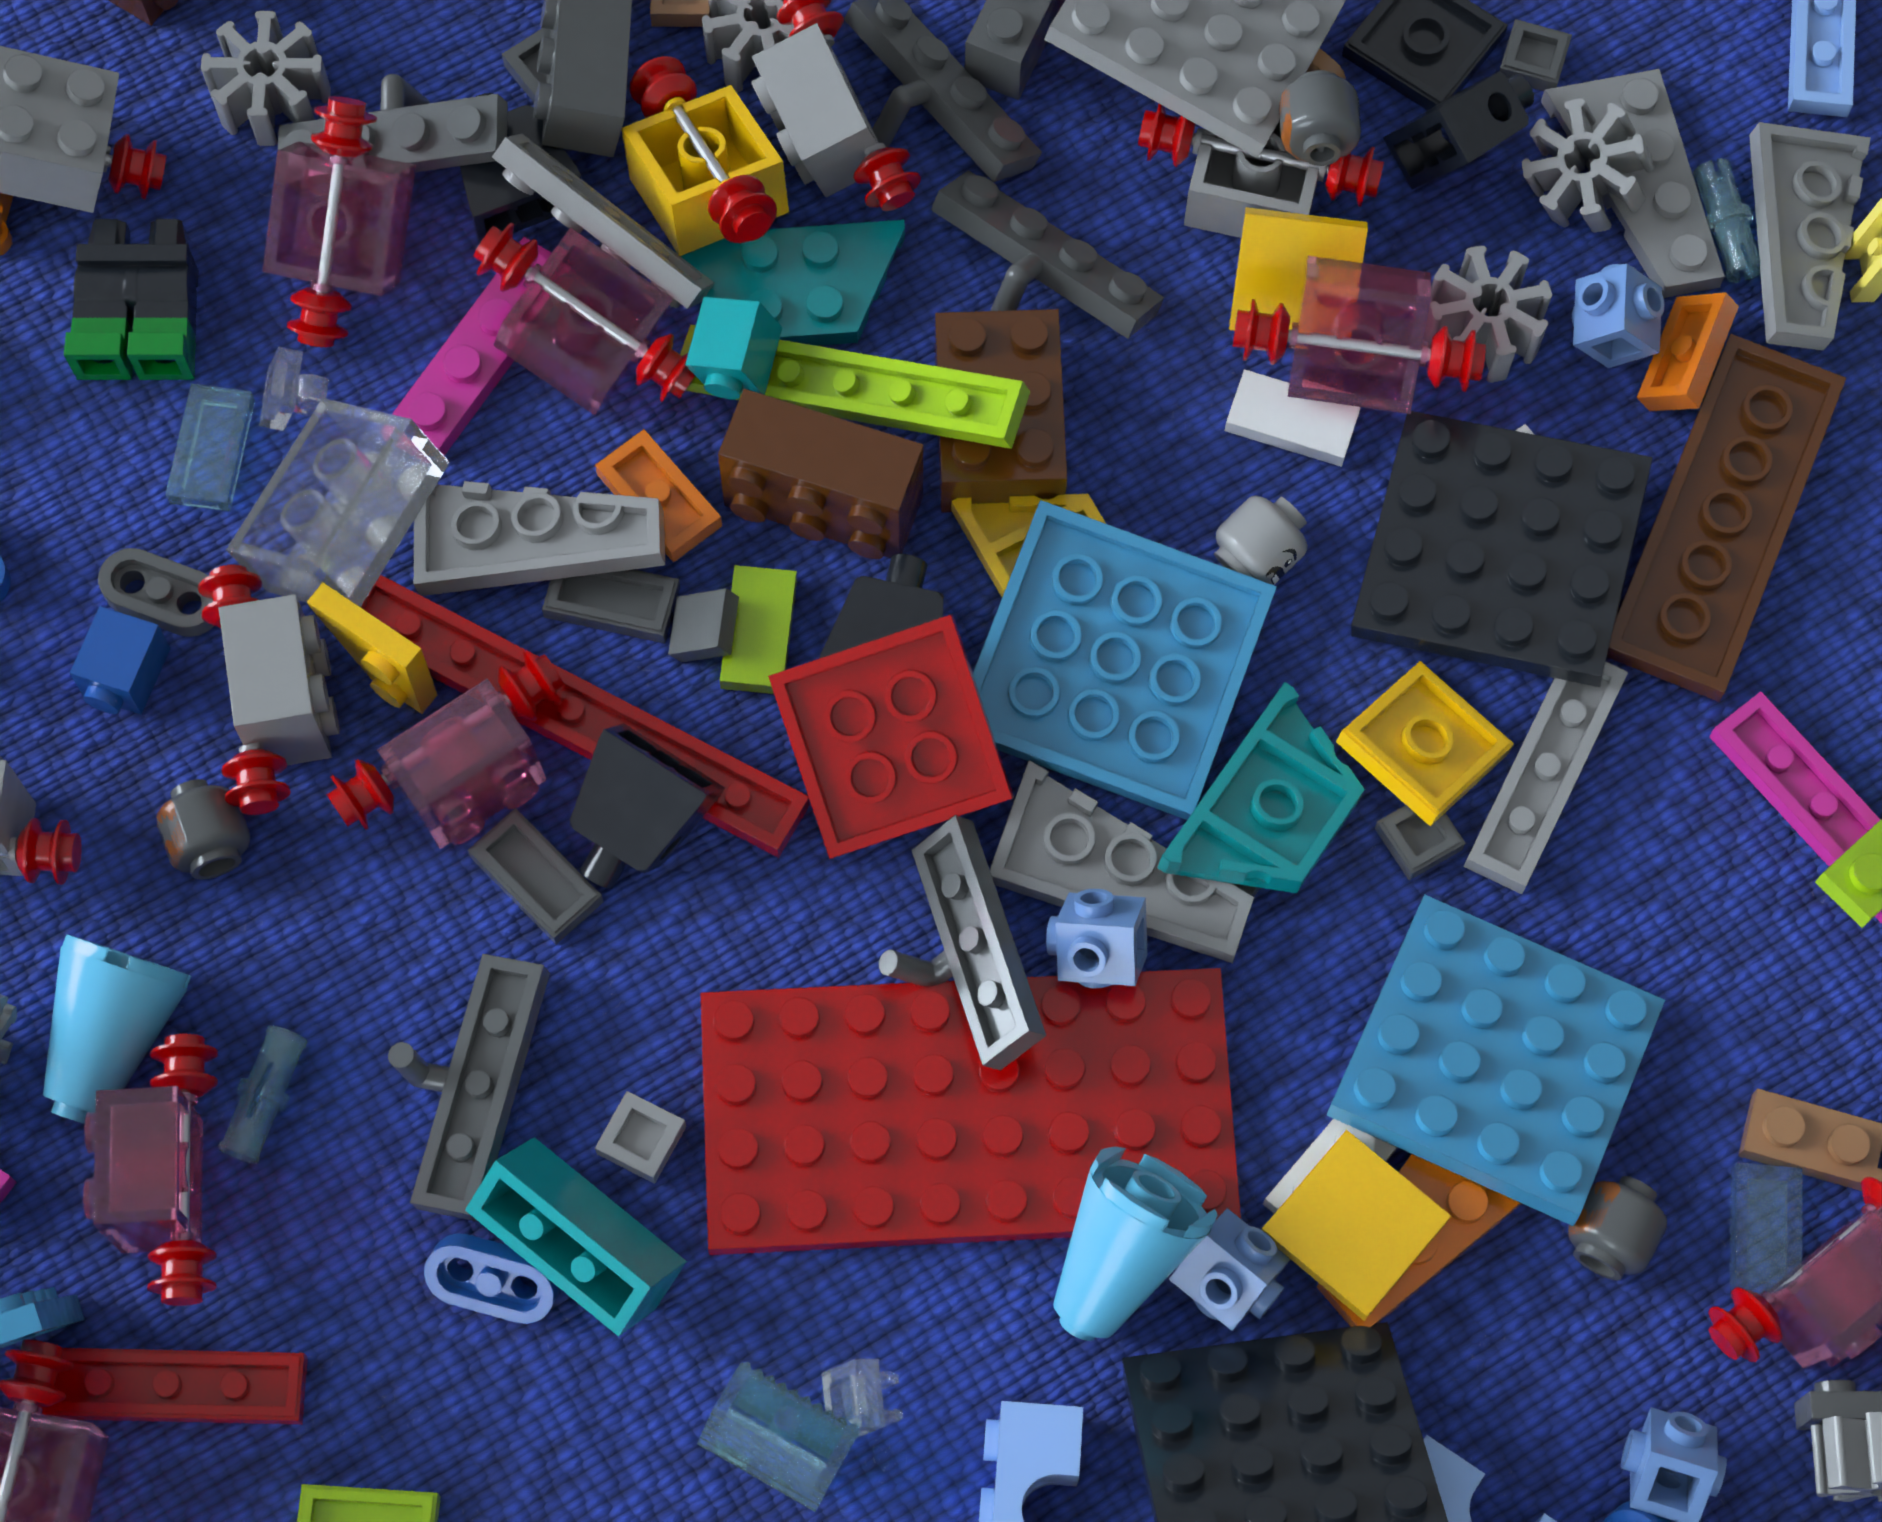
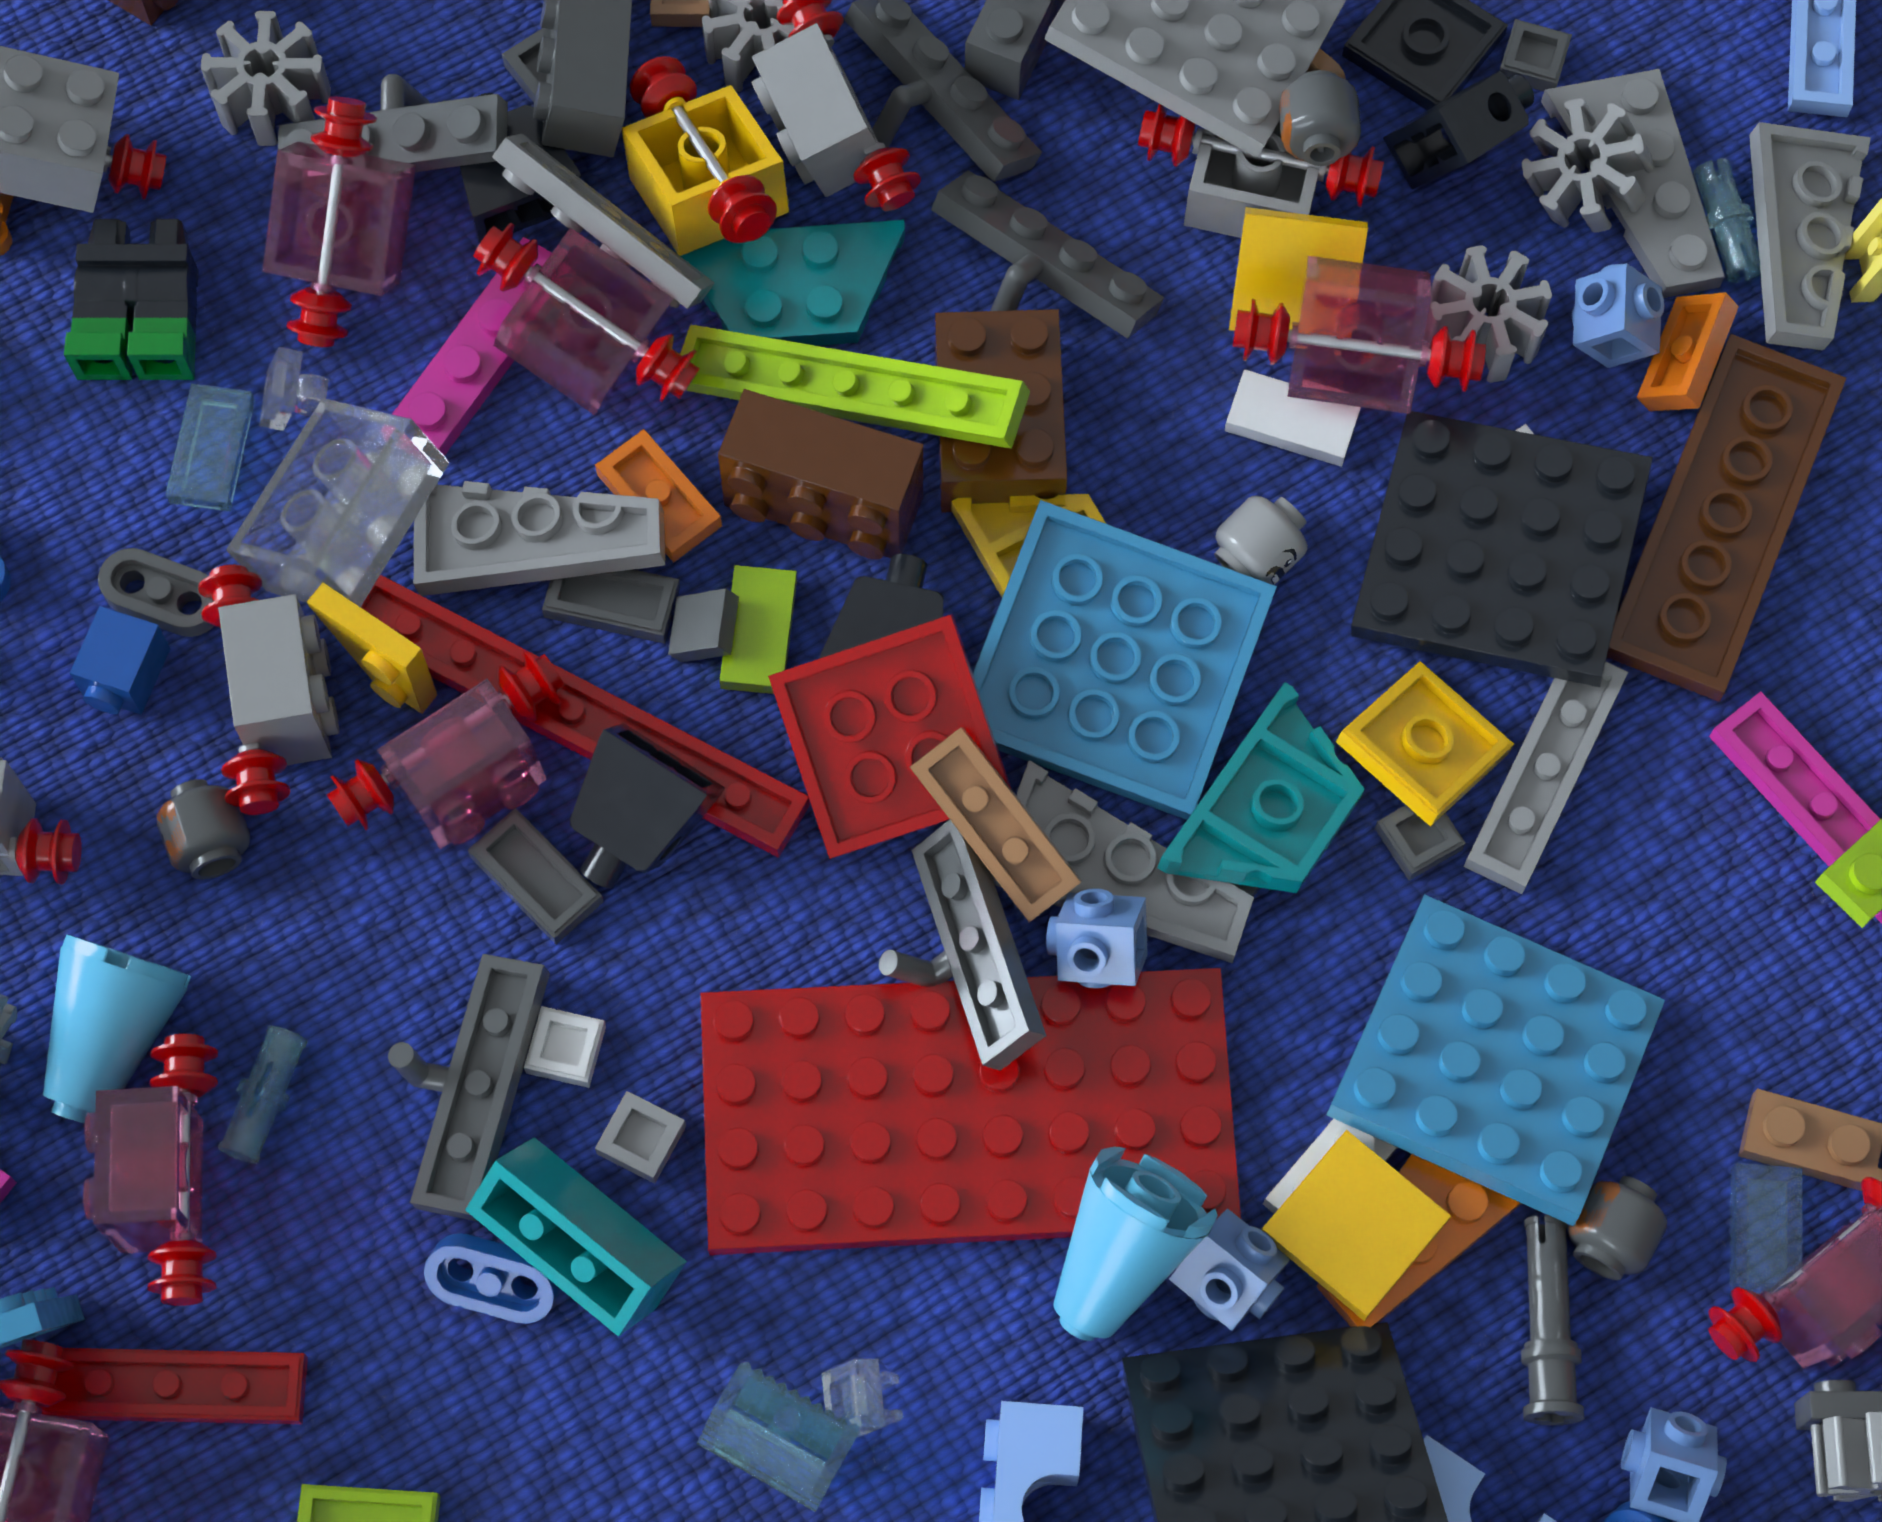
(565, 1047): none -> white tile
(733, 346): teal brick -> none
(995, 824): none -> medium nougat plate
(1551, 1352): none -> dark grey pin

